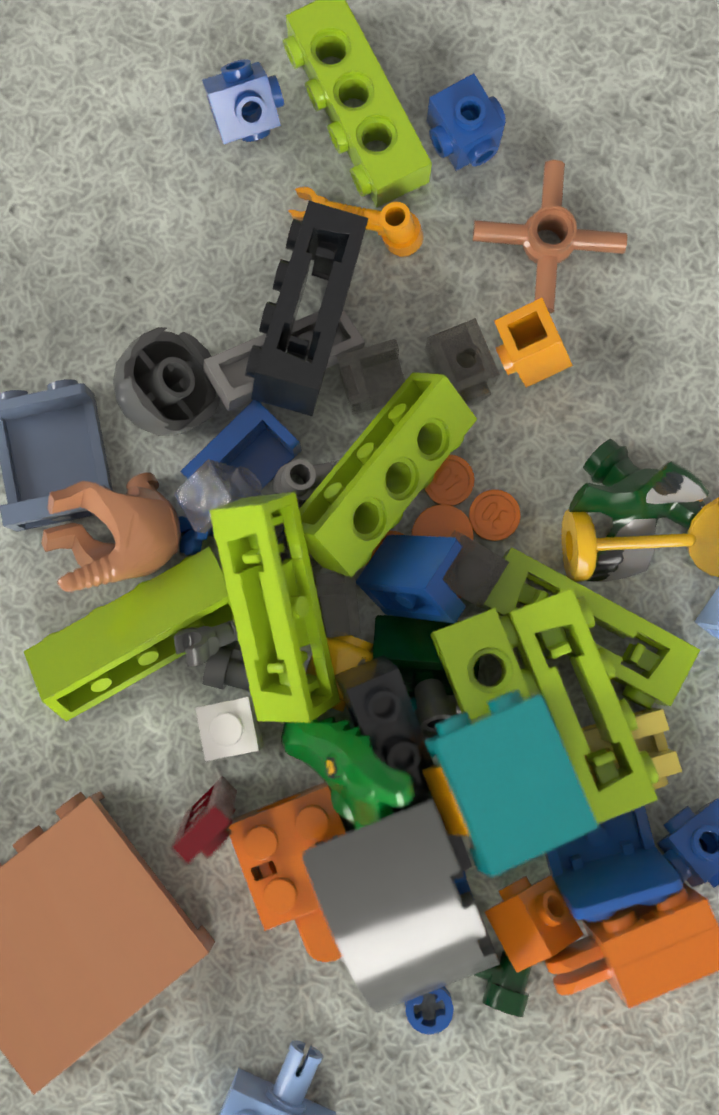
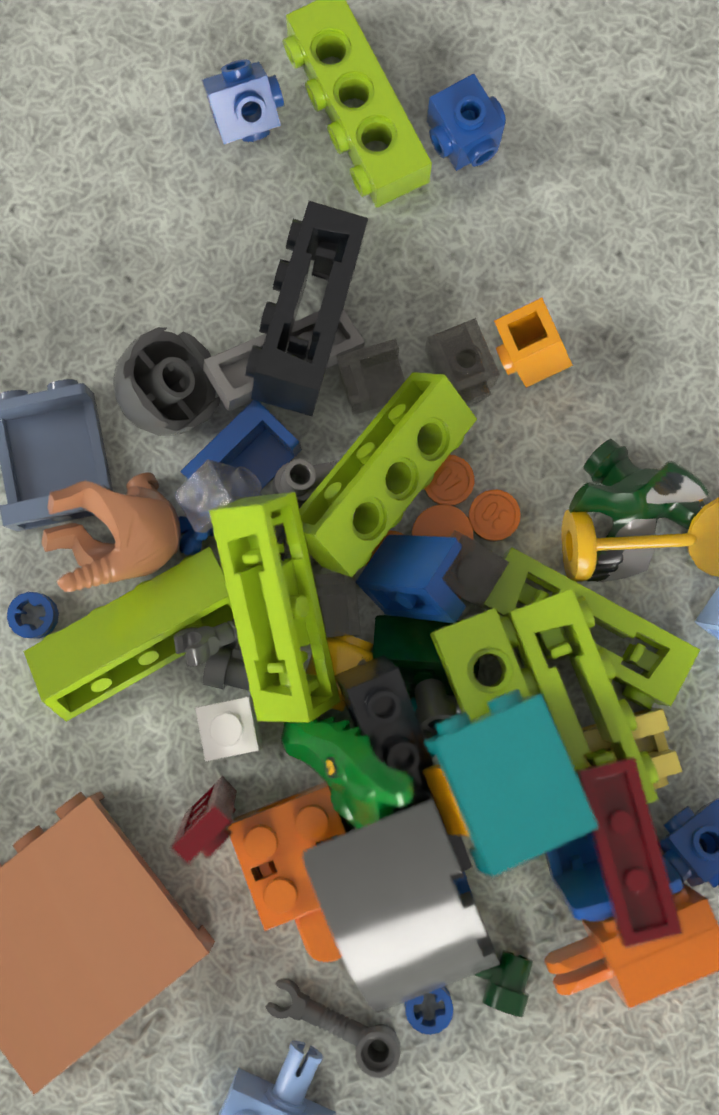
(28, 630): none -> blue bush
(371, 1062): none -> dark grey brick
(395, 222): light orange brick -> none
(532, 922): orange brick -> none
(556, 219): nougat bar -> none
(629, 853): none -> dark red plate

